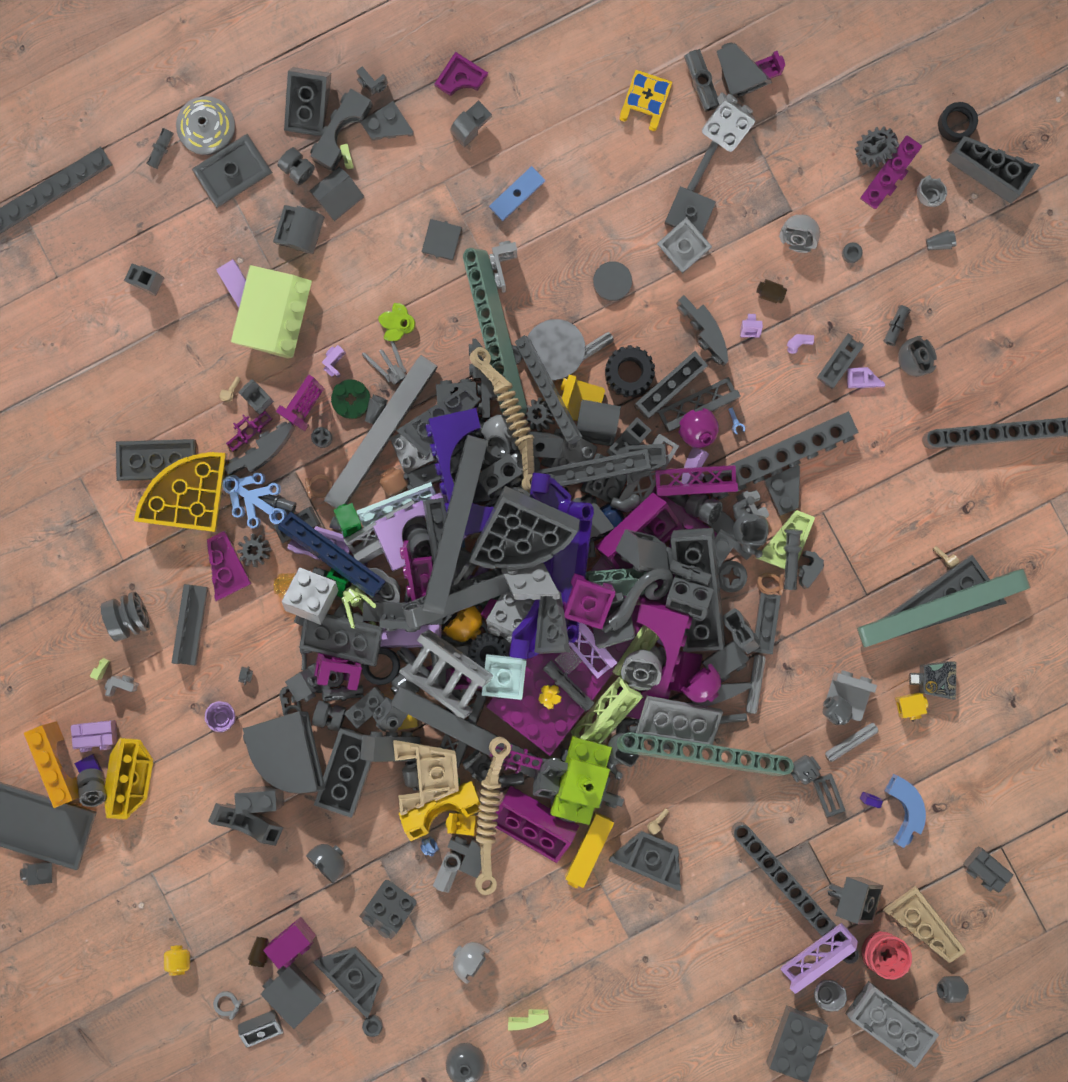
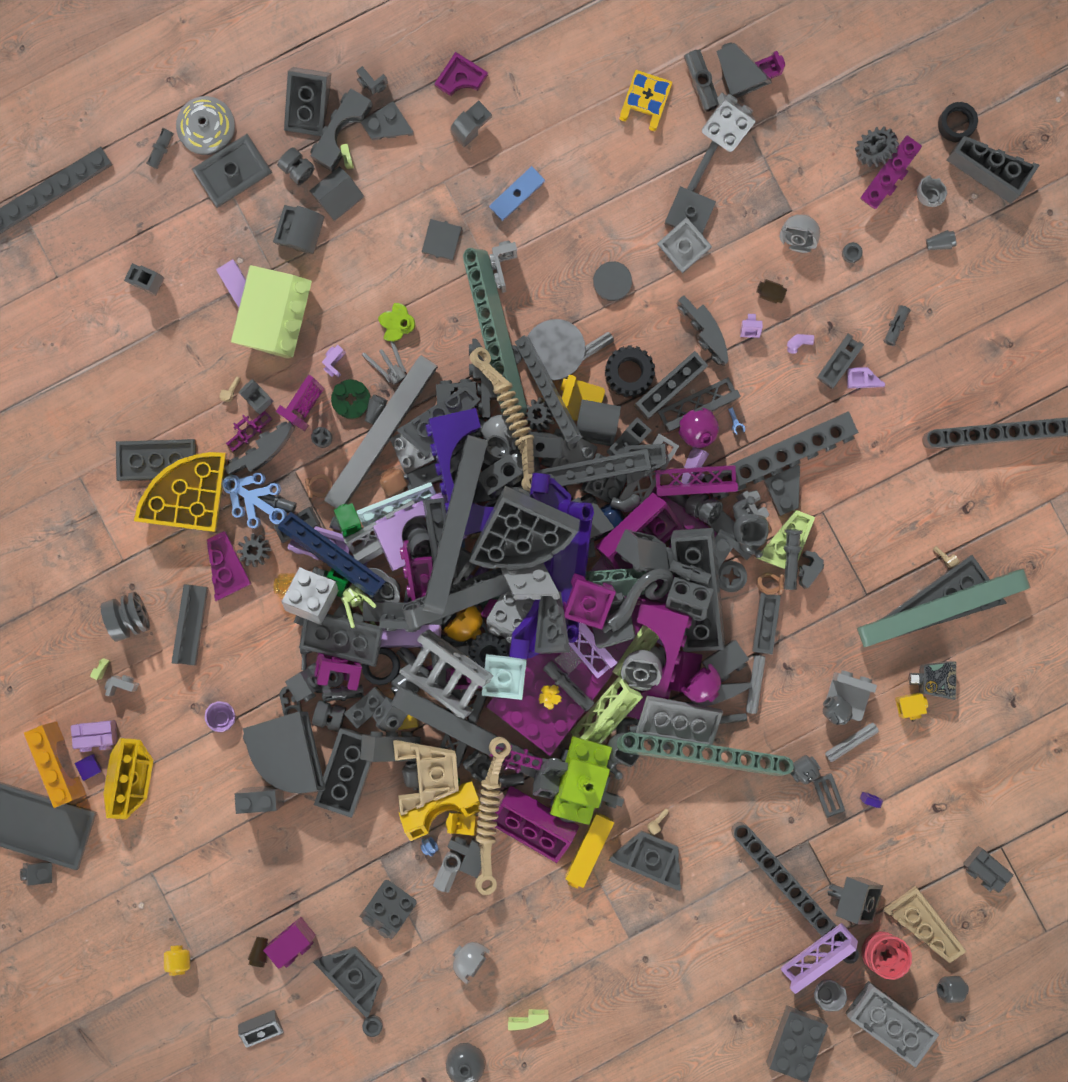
(91, 787): dark grey wheel -> none
(237, 1003): light grey piece -> none
(245, 675): dark grey plate -> none
(252, 824): dark grey arch -> none
(292, 994): dark grey brick -> none
(328, 861): dark grey cylinder -> none
(741, 631): dark grey brick -> none
(913, 808): medium blue arch -> none
(917, 357): dark grey cylinder -> none

